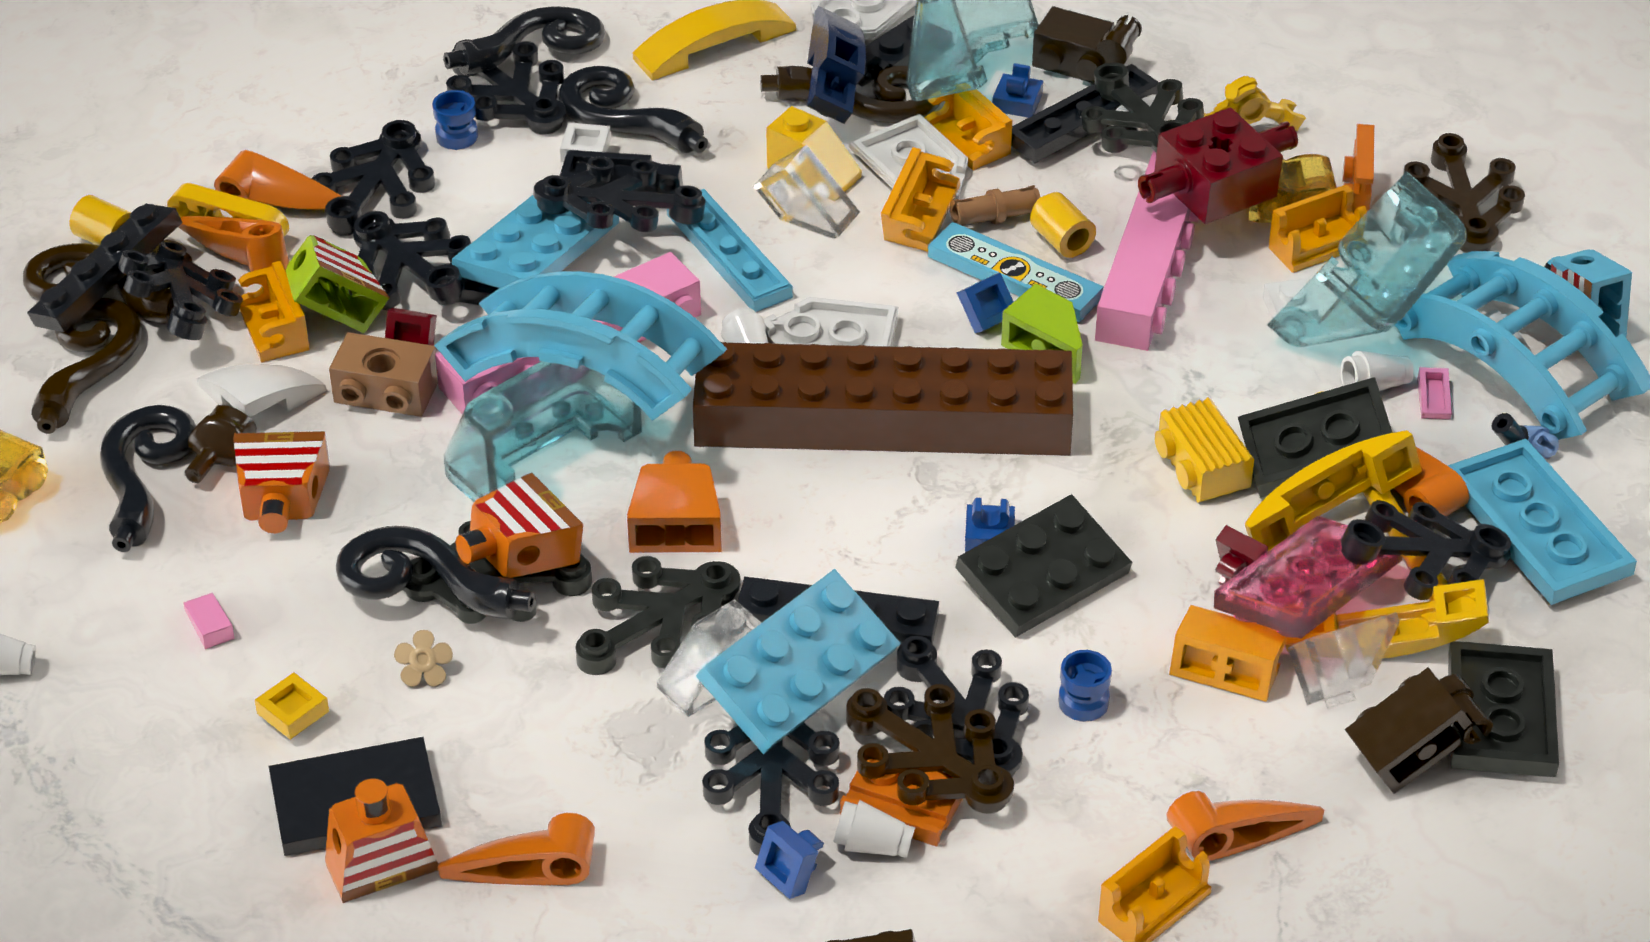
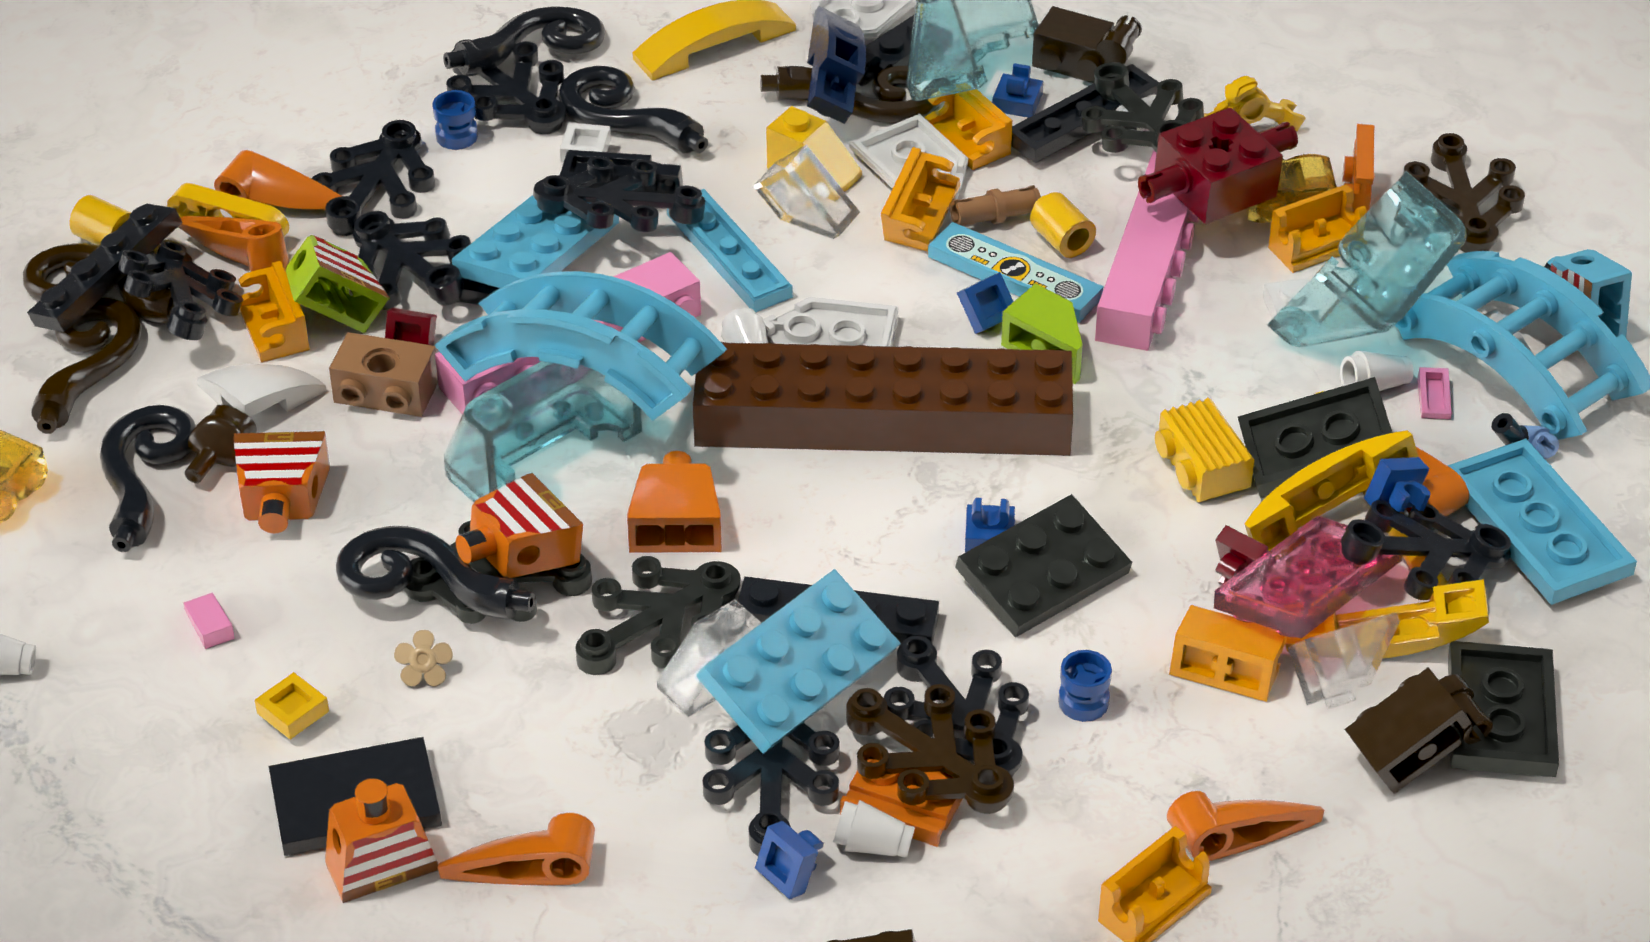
(1399, 483): none -> blue tile

